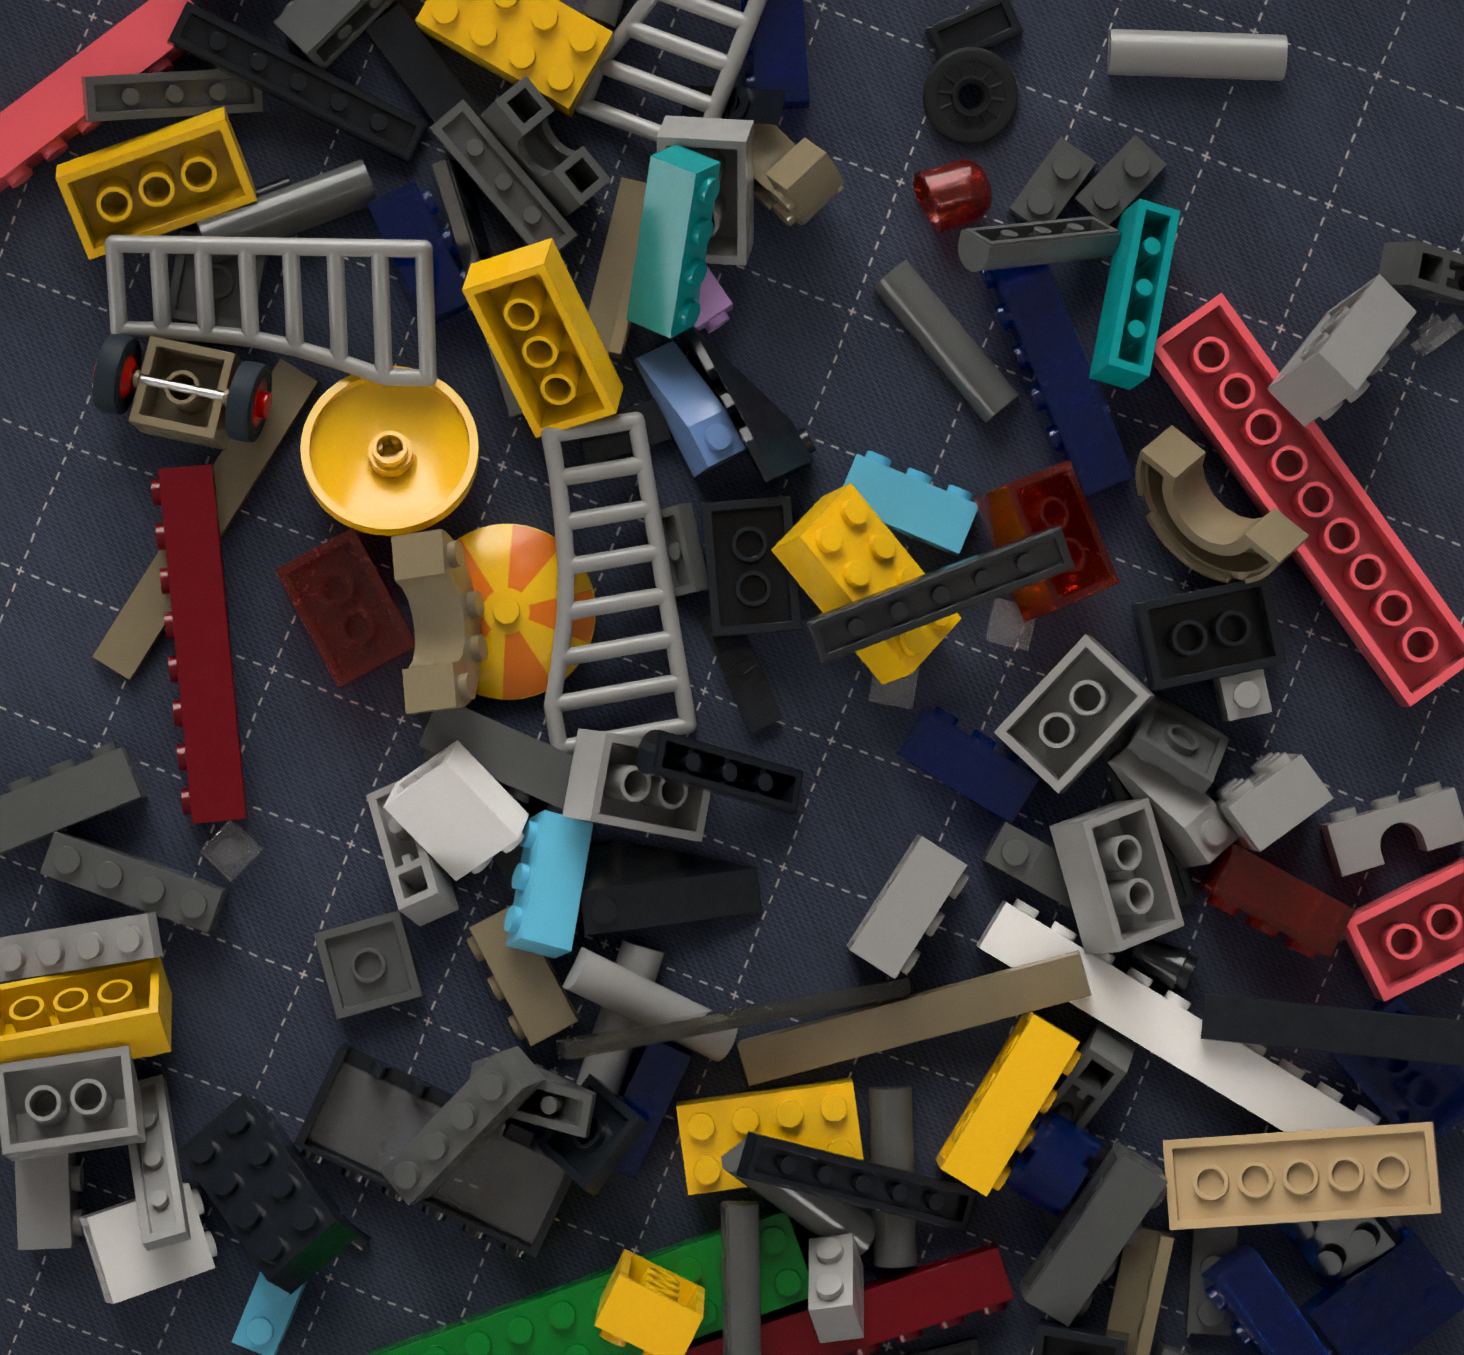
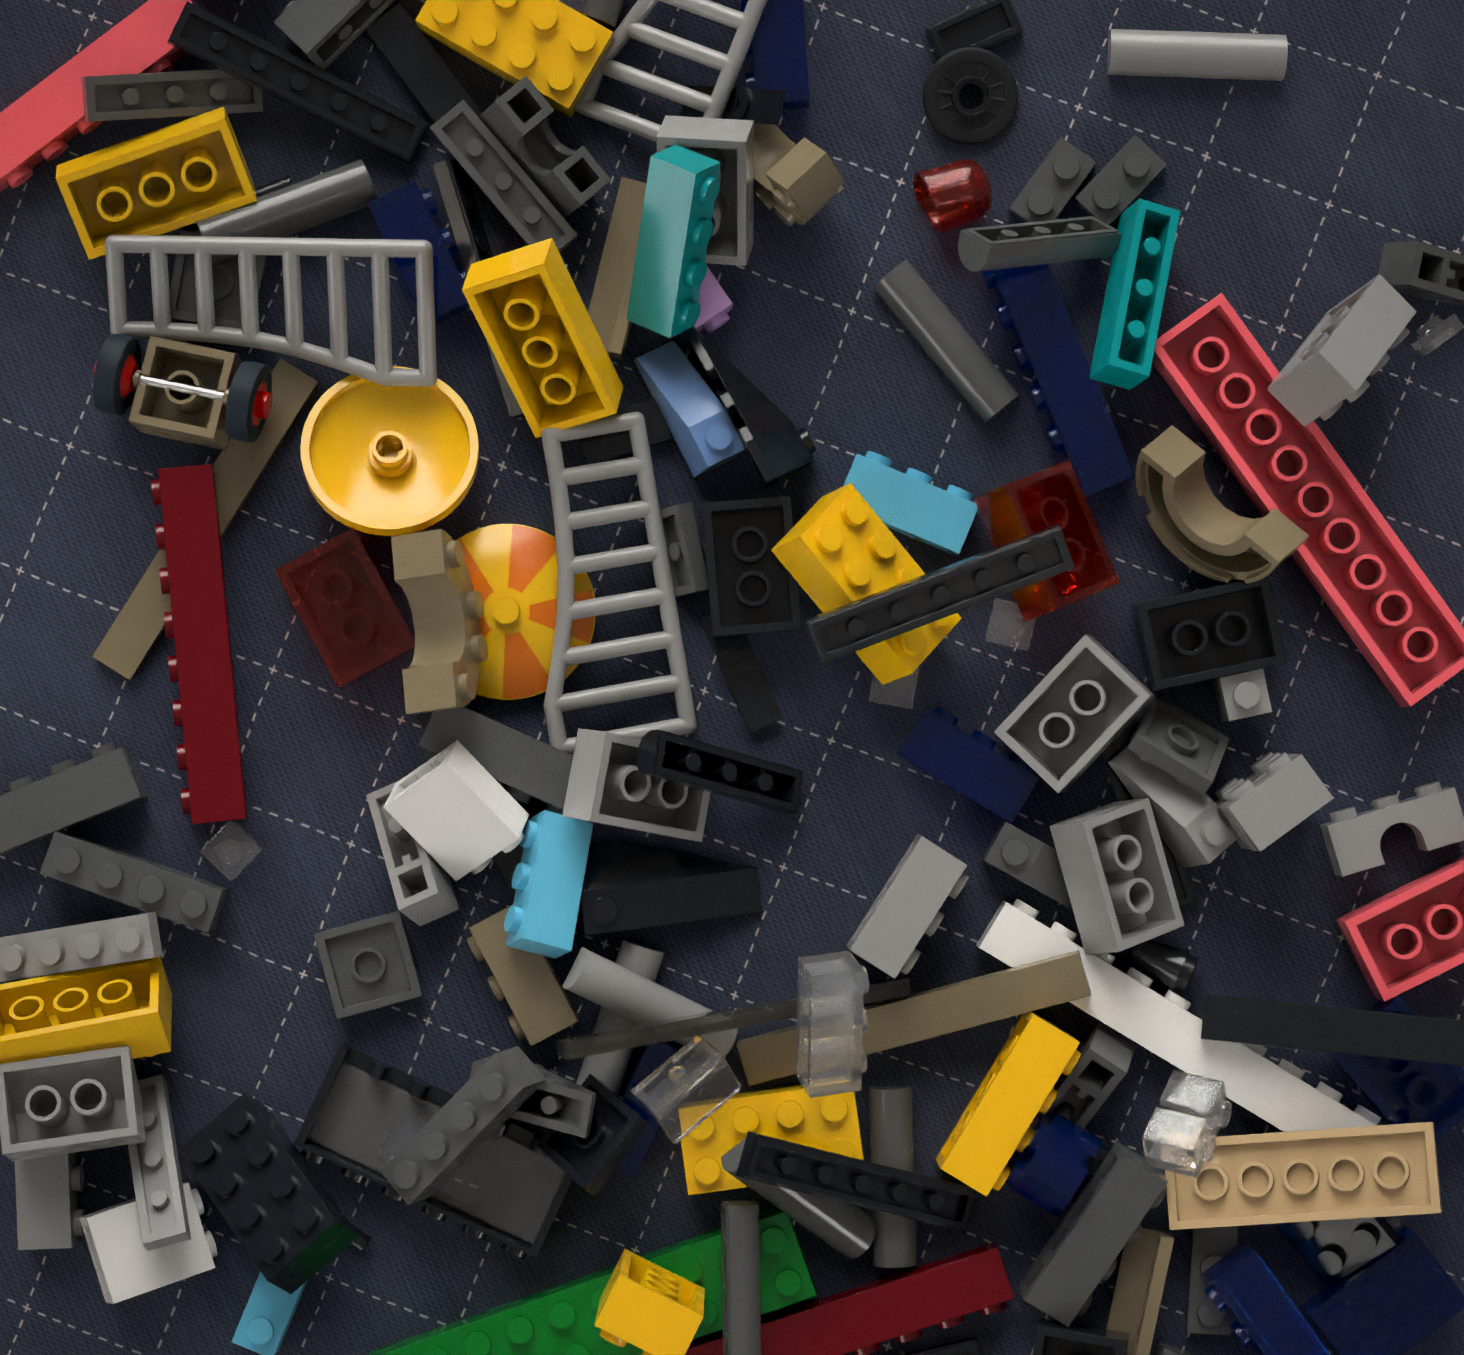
(687, 1088): none -> clear panel
(831, 1023): none -> clear brick
(836, 1288): light grey brick -> none
(1187, 1132): none -> clear piece
(1276, 902): clear red brick -> none

